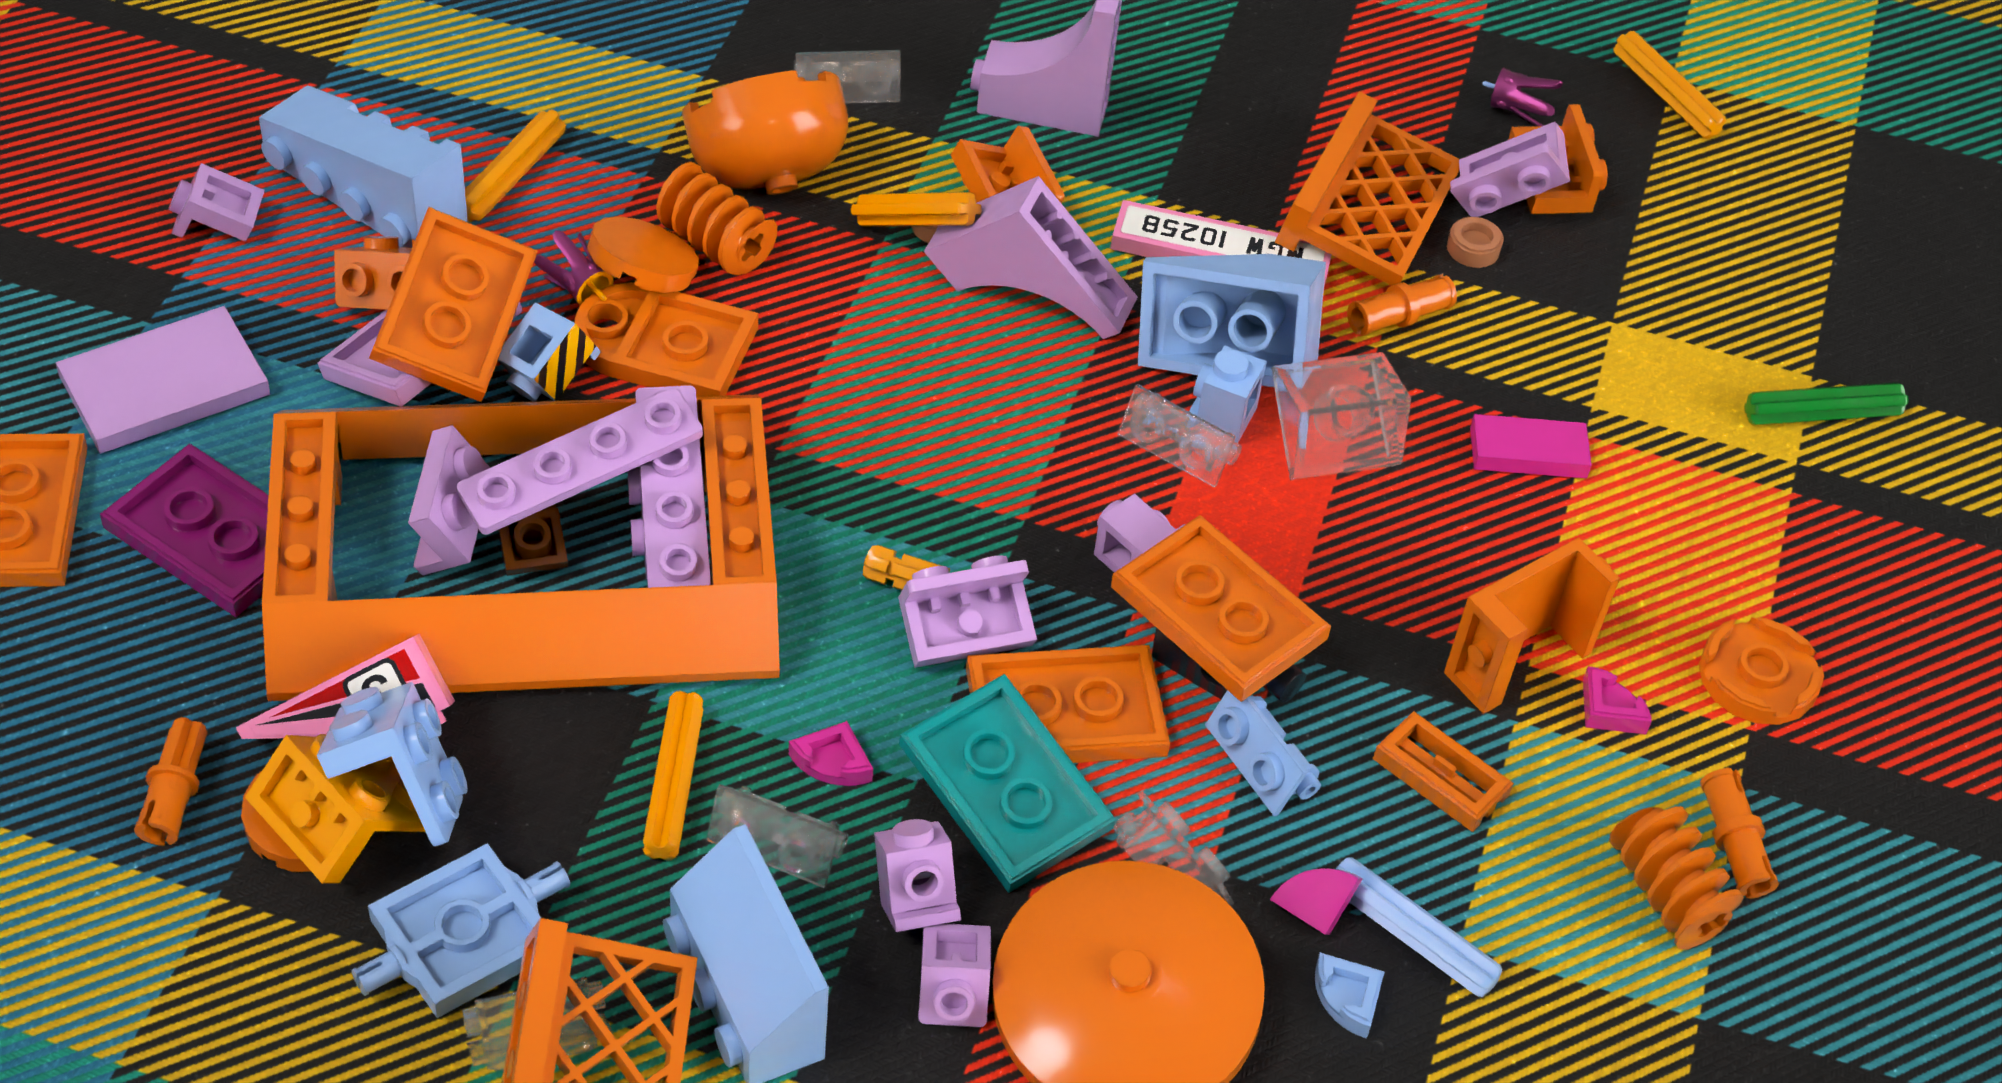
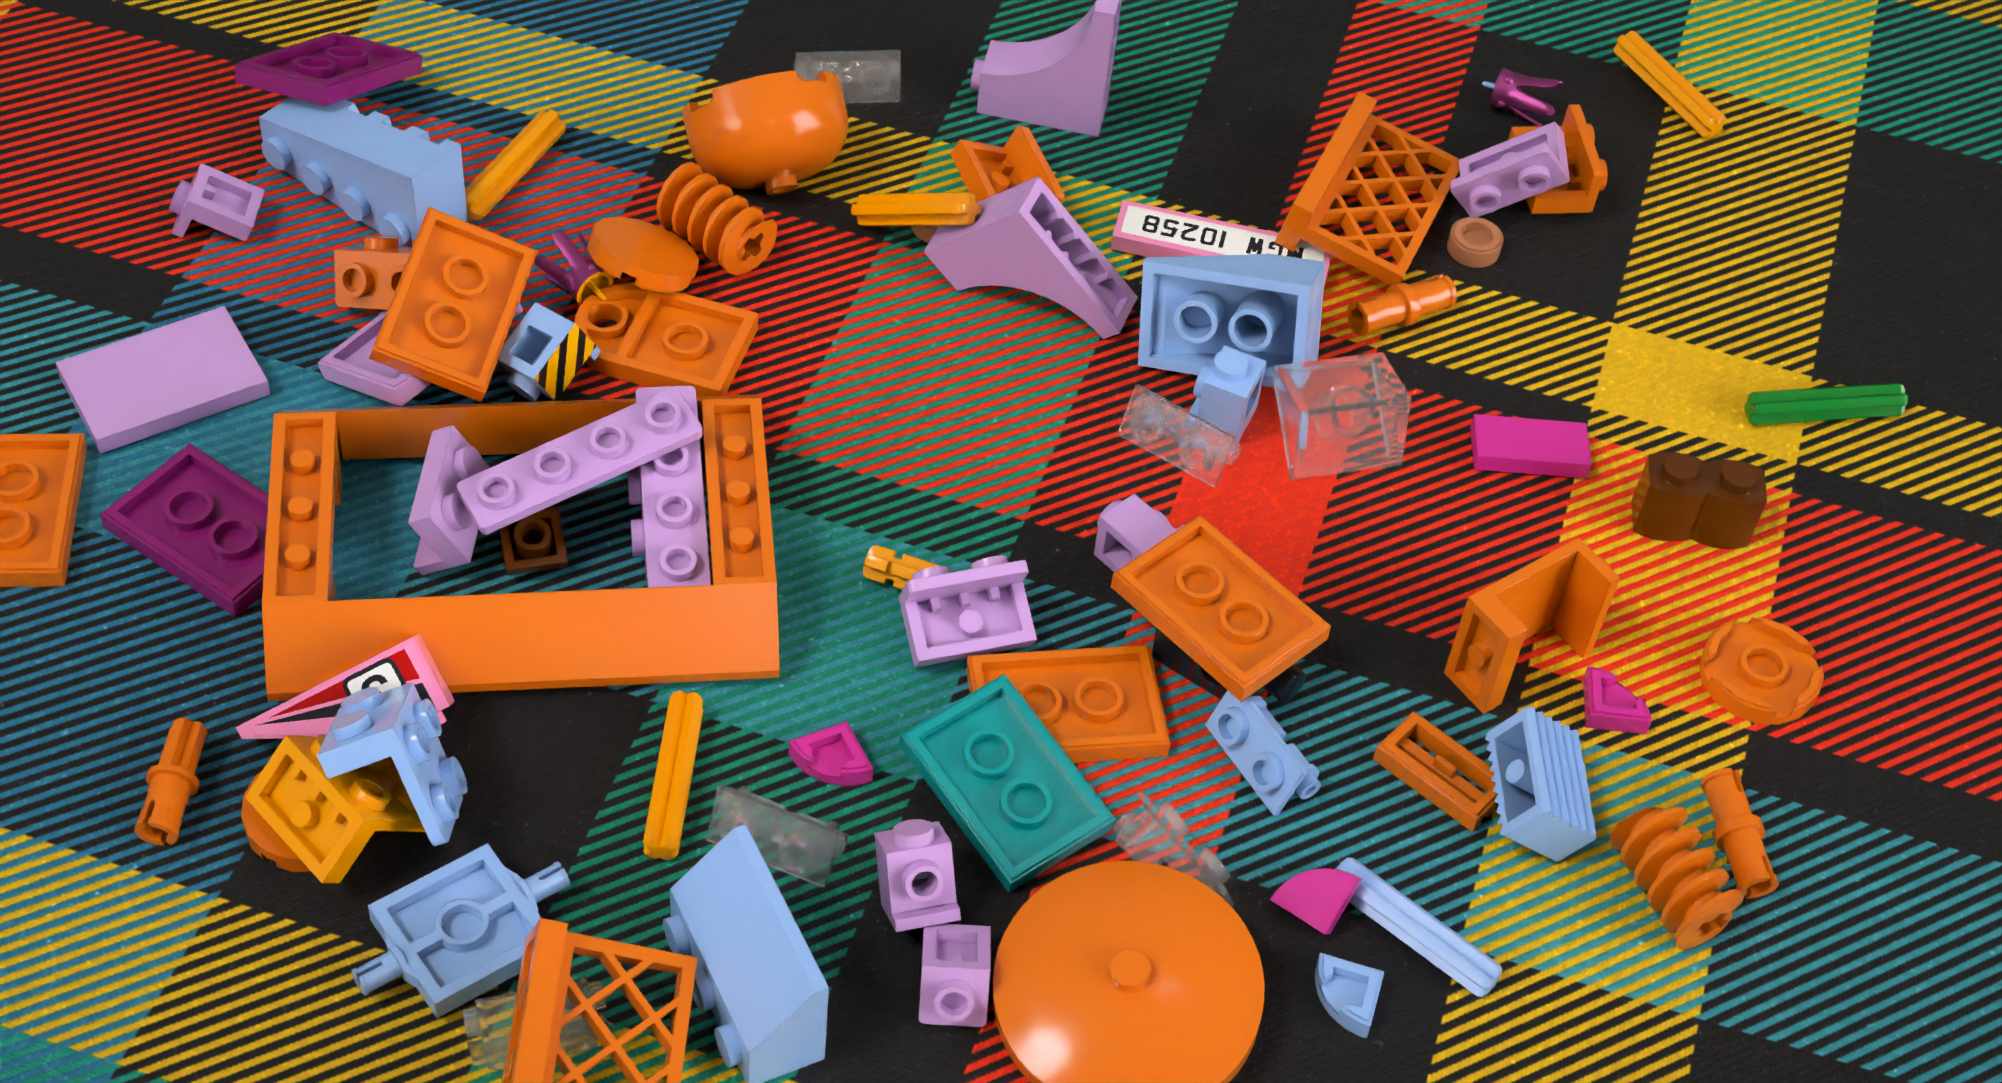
(328, 68): none -> magenta tile
(1541, 784): none -> light blue brick
(1698, 500): none -> reddish brown brick

